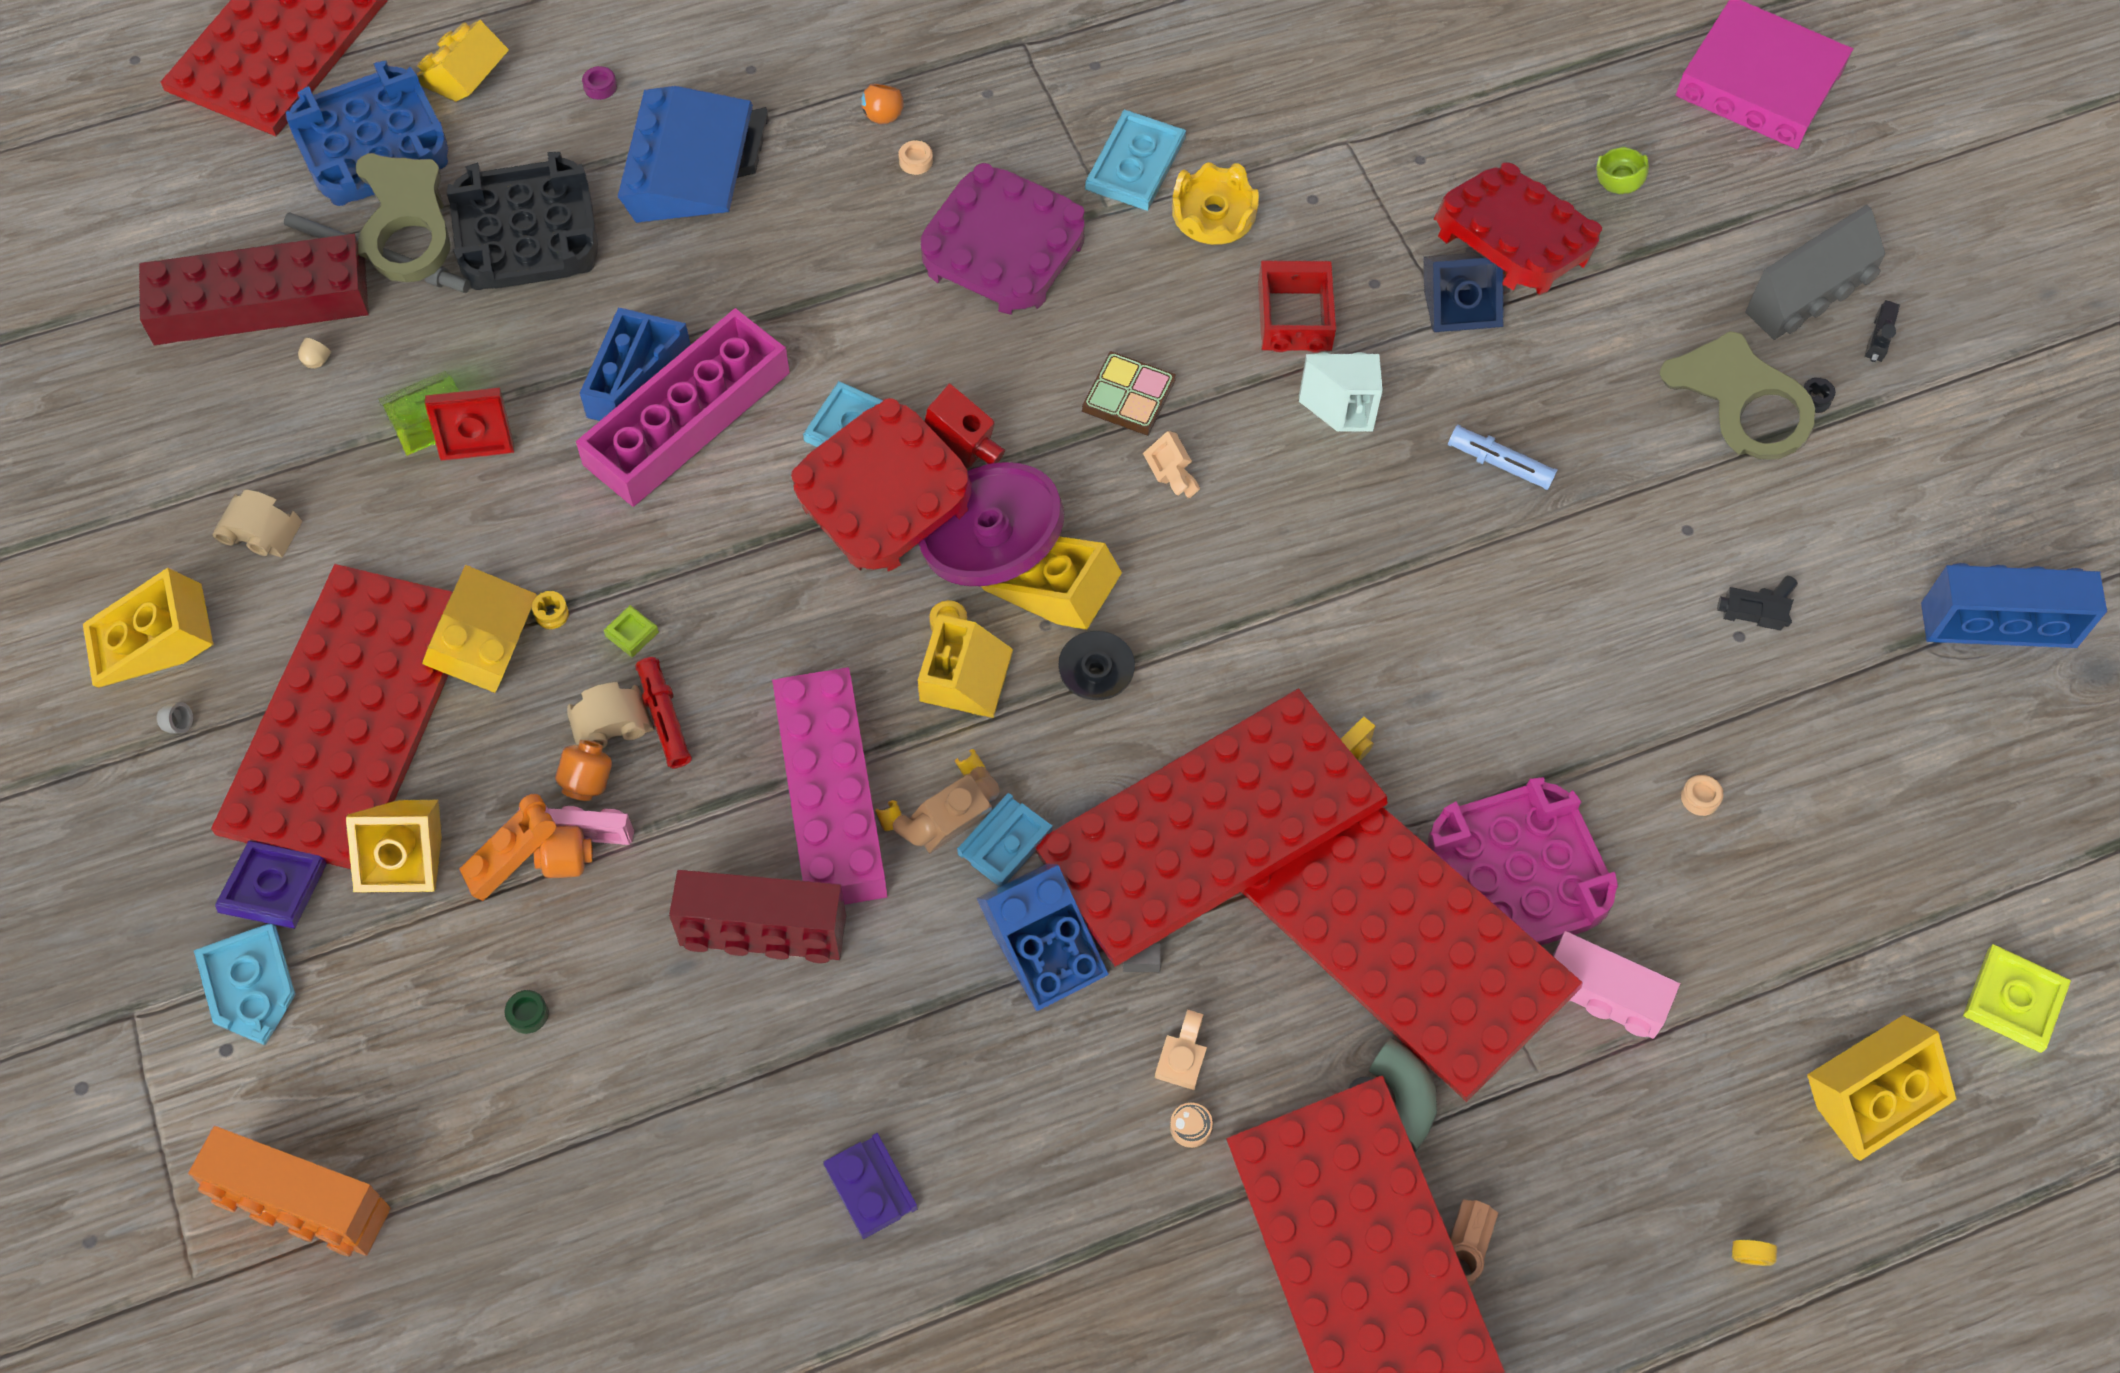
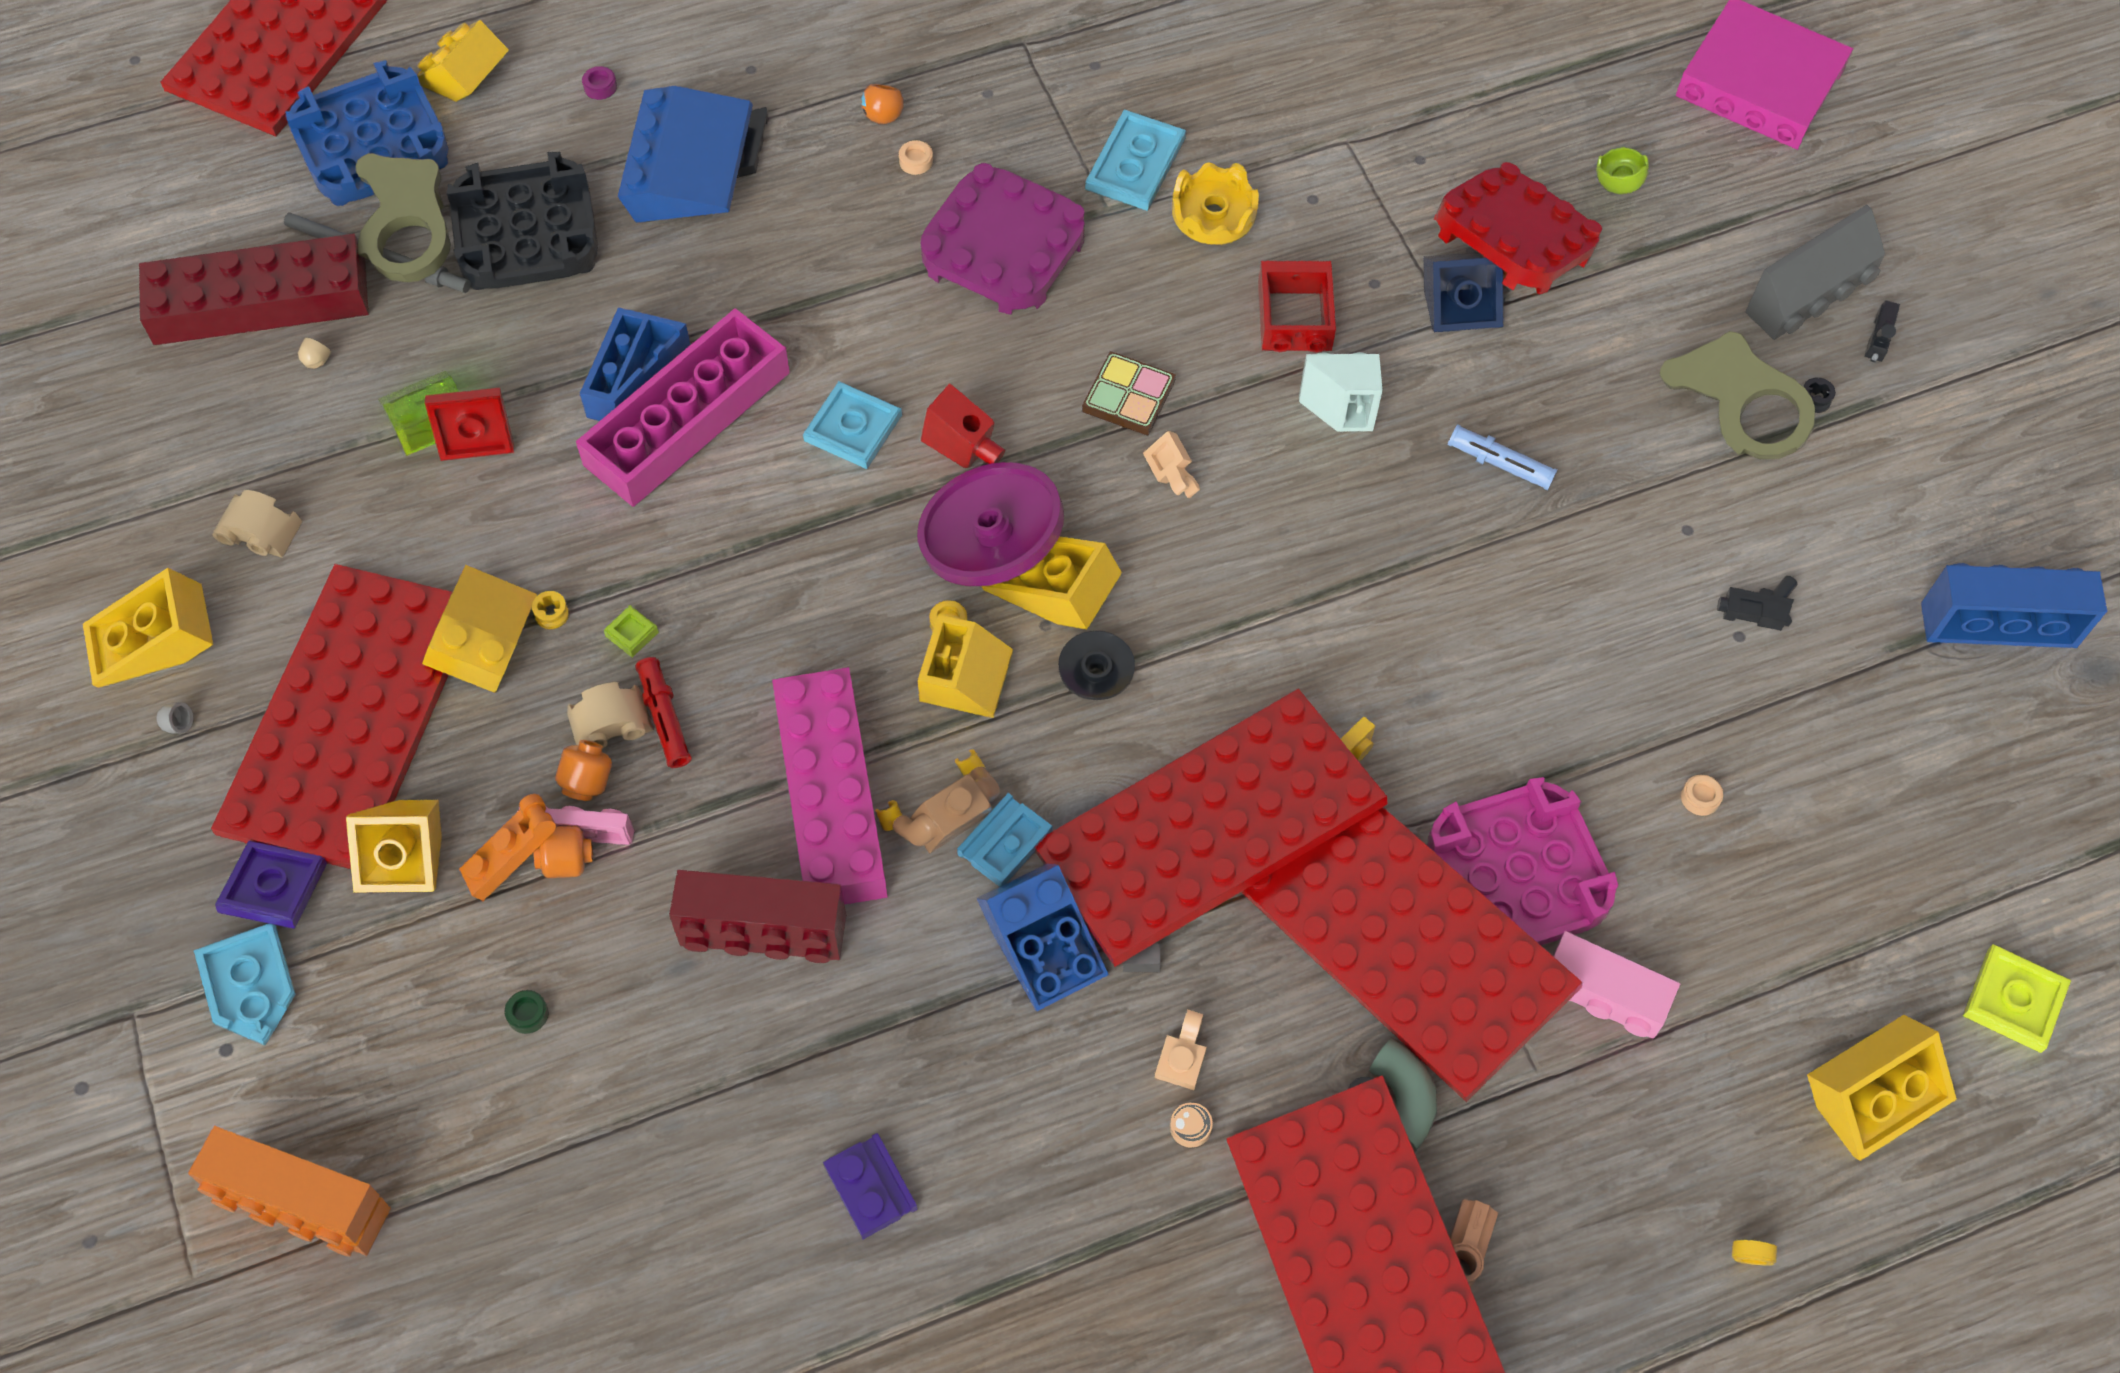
(882, 485): red plate -> none

